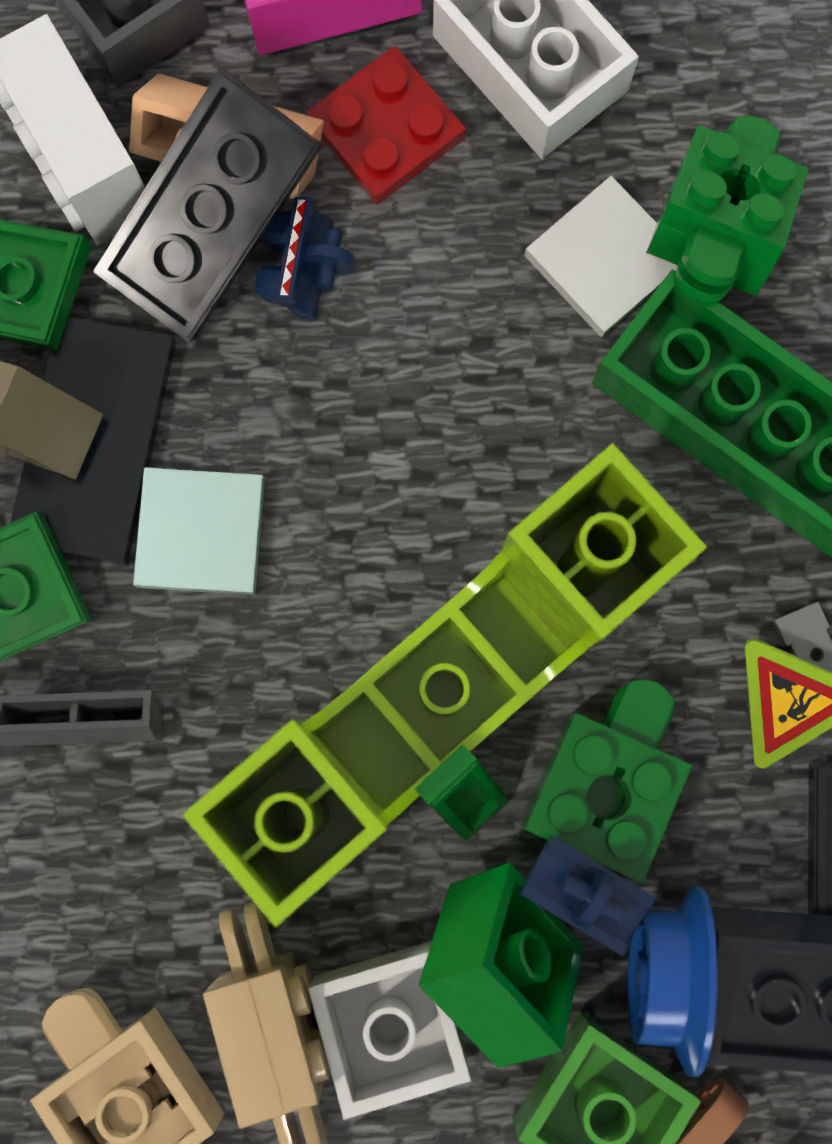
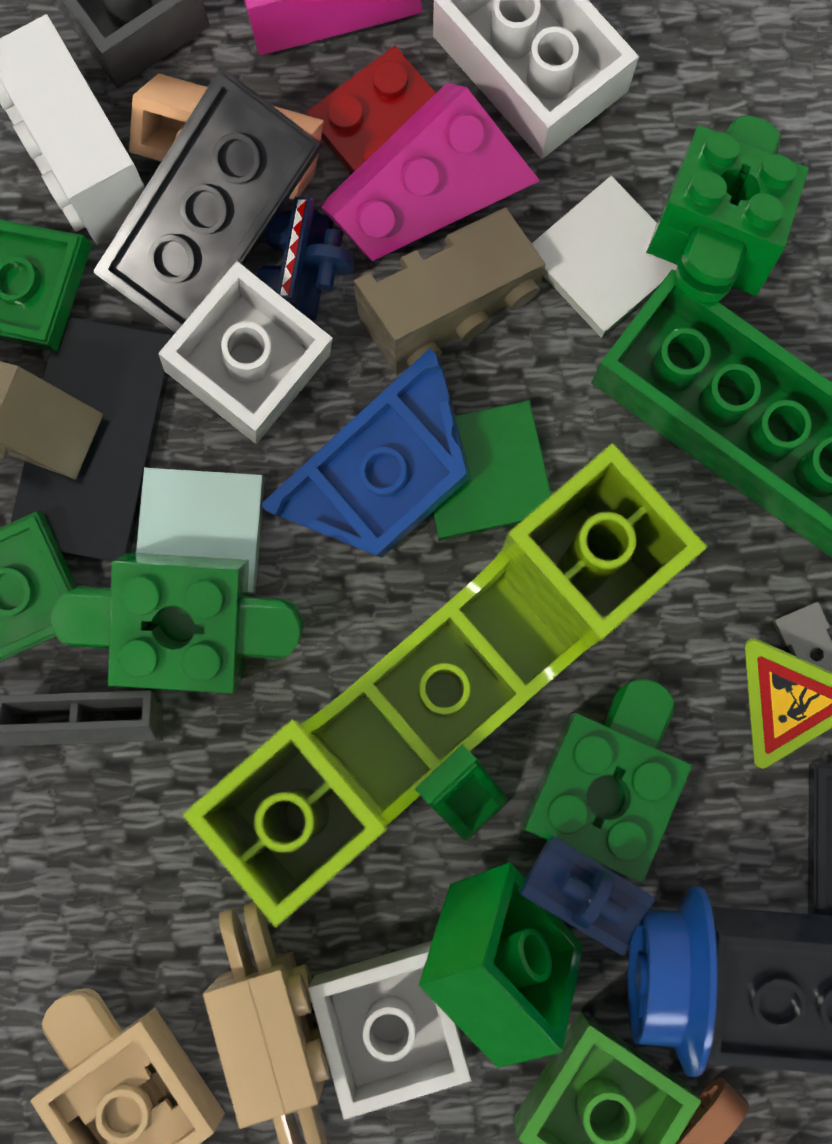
(177, 622): none -> green brick
(246, 352): none -> white brick
(382, 467): none -> blue wing
(428, 175): none -> dark pink wedge
(449, 291): none -> dark tan wedge
(504, 470): none -> green tile

